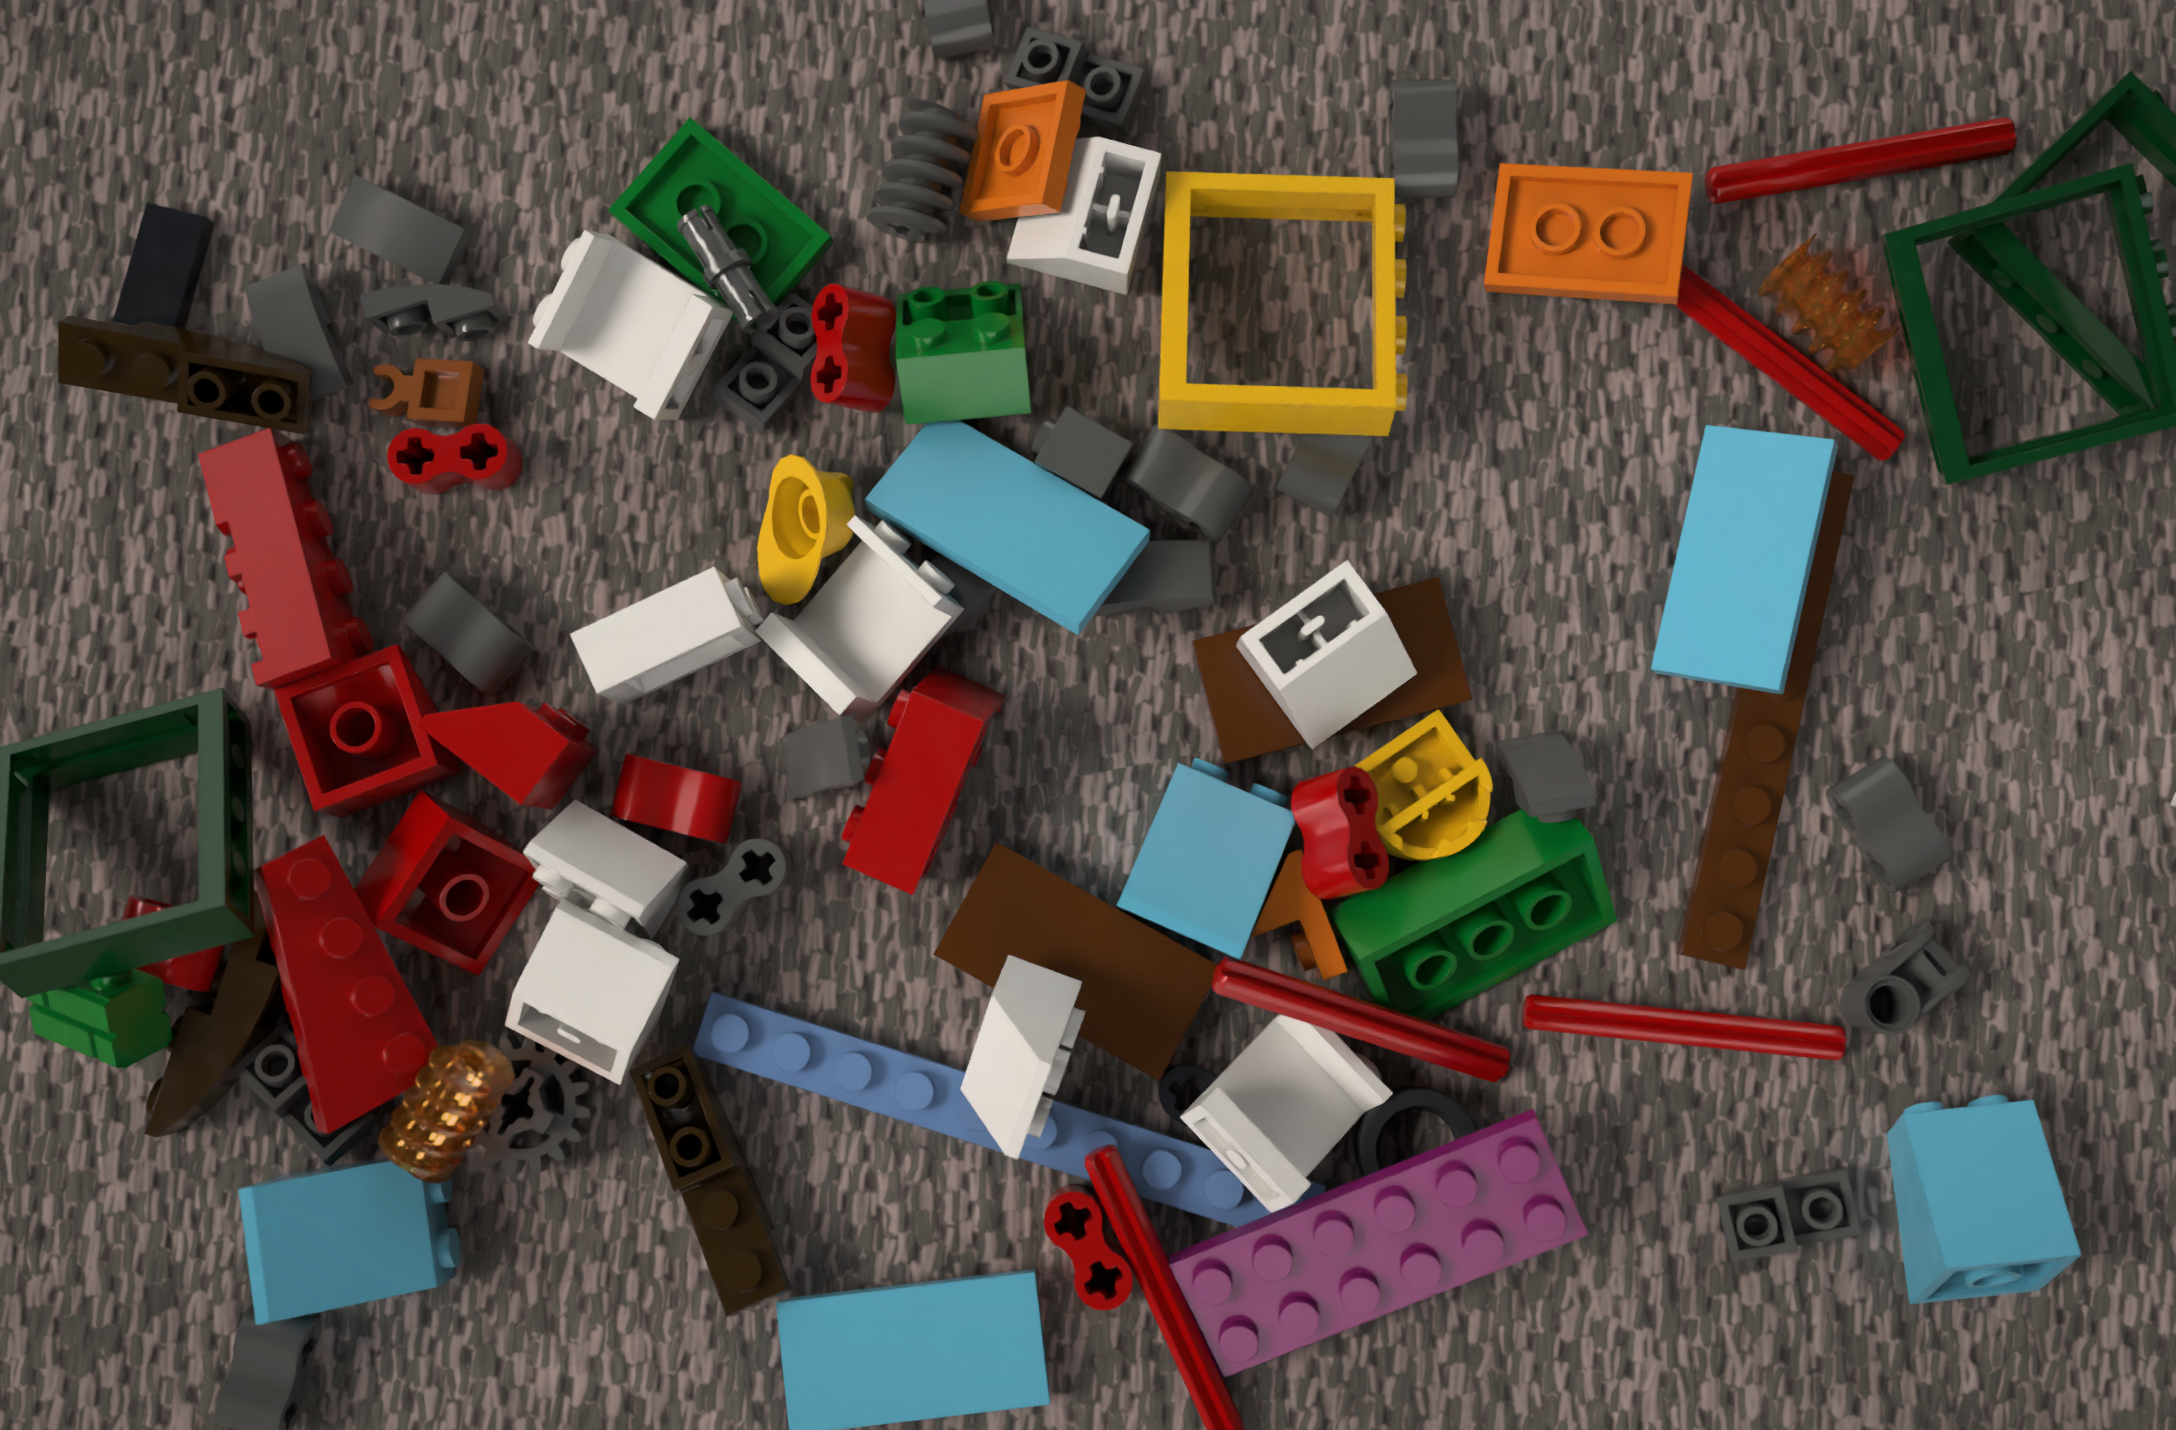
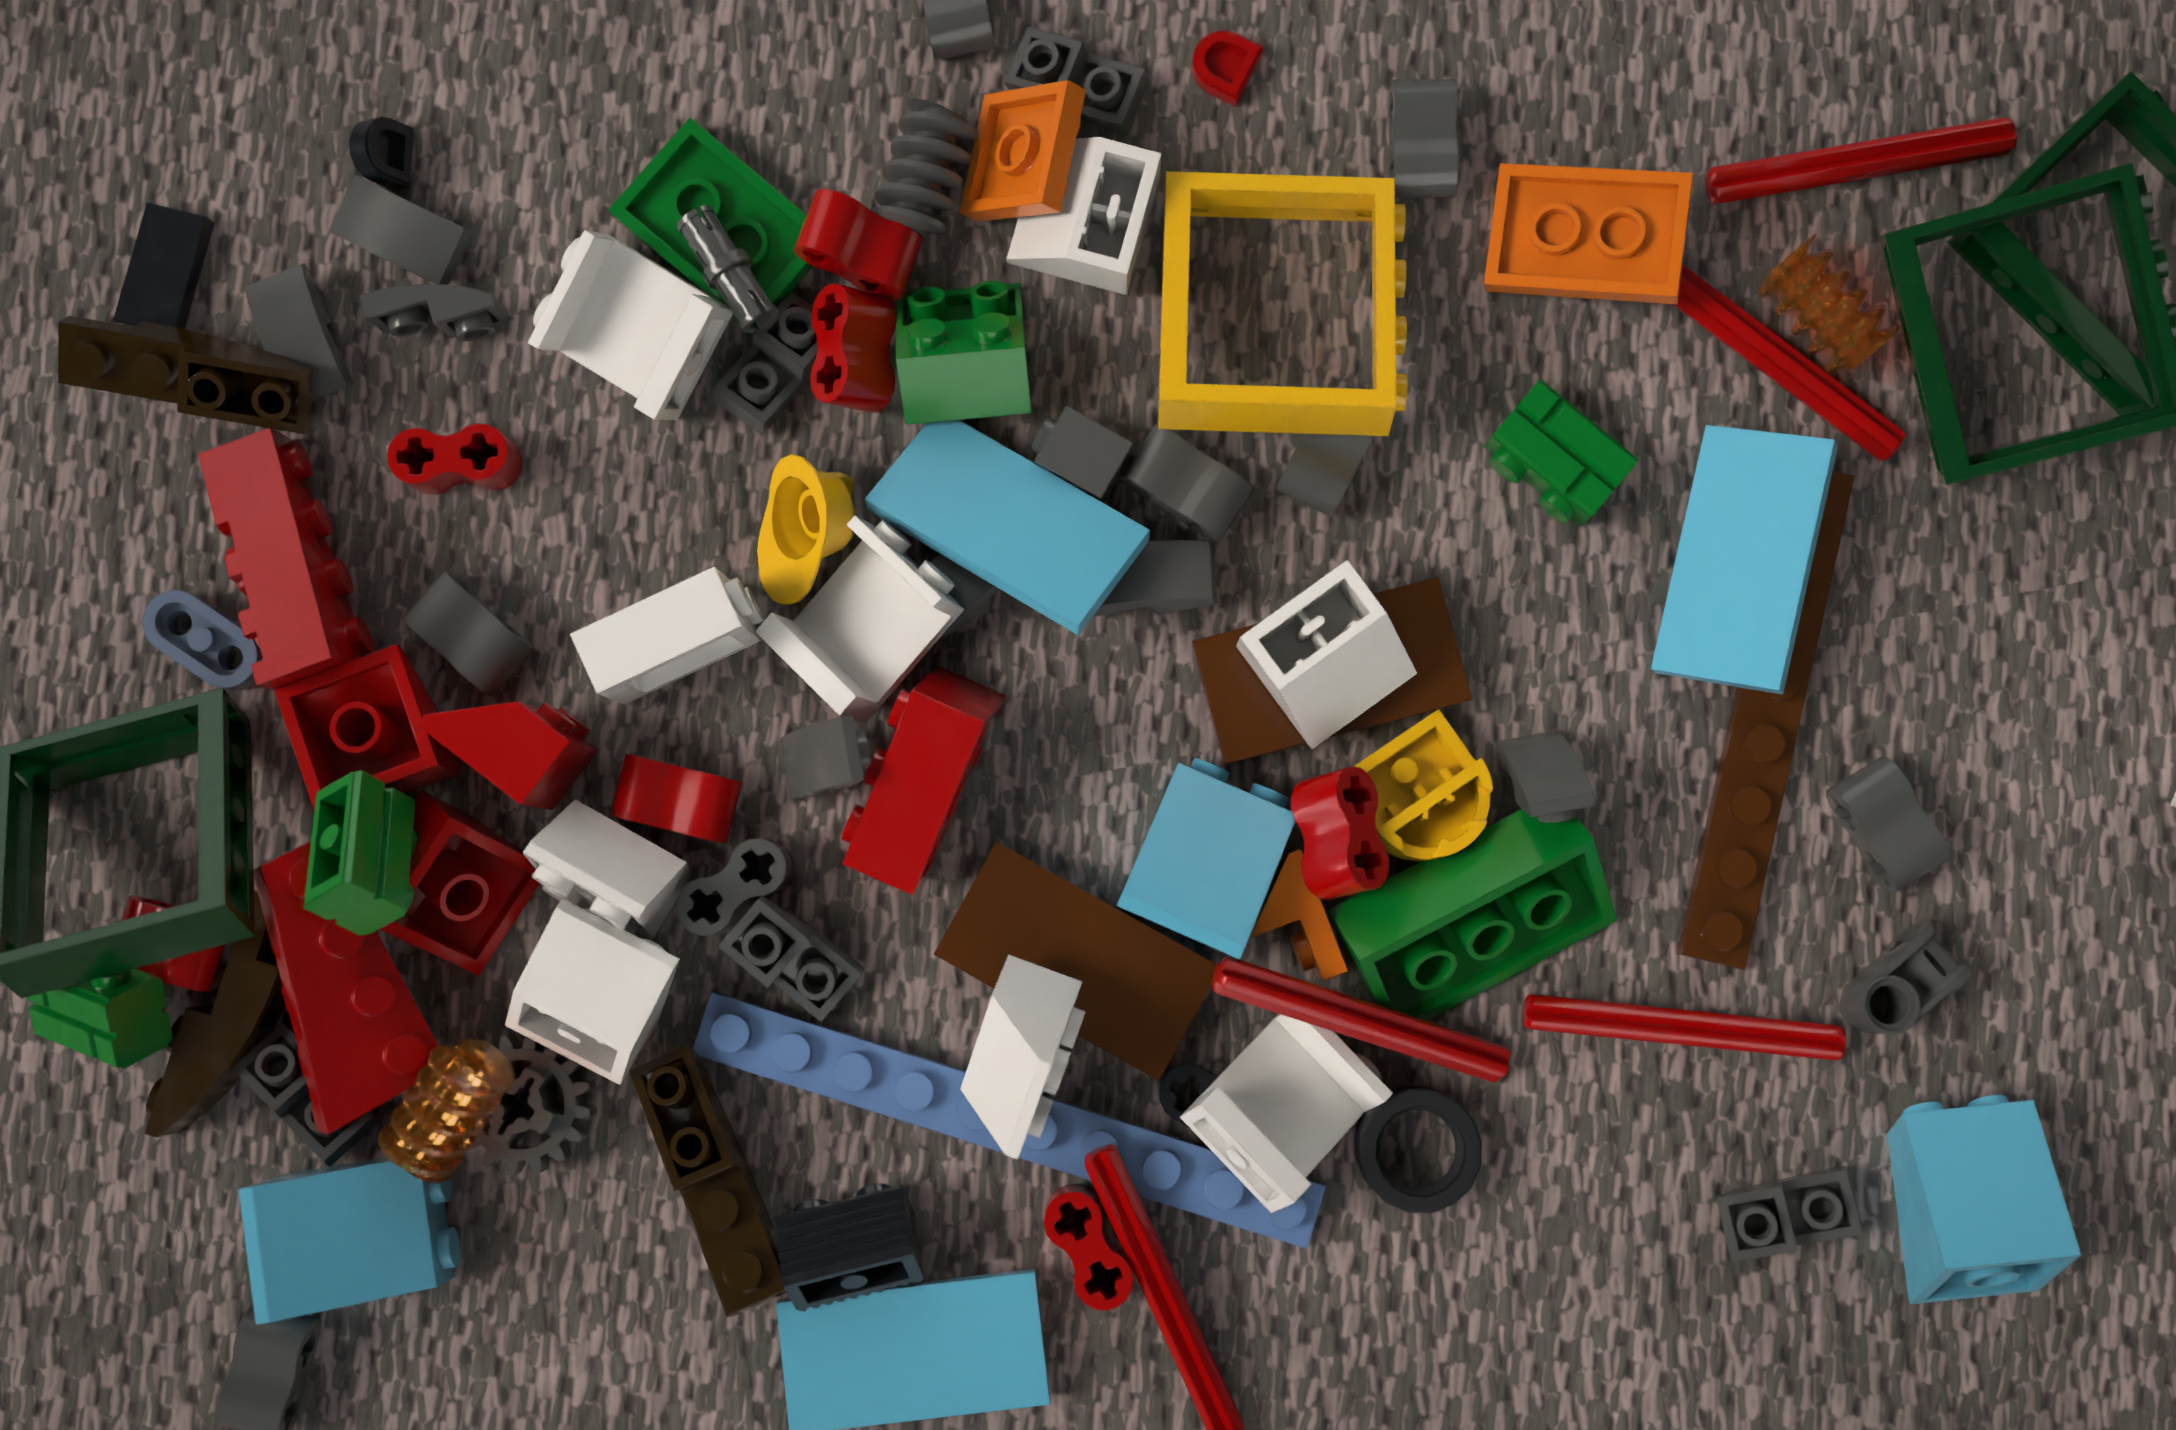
(207, 642): none -> sand blue plate
(361, 854): none -> green brick
(383, 151): none -> black tile
(436, 395): dark orange plate -> none
(793, 956): none -> dark grey slope
(848, 1246): none -> black brick
(858, 244): none -> red axle
(1225, 64): none -> red tile
(1377, 1244): magenta plate -> none
(1559, 455): none -> green brick

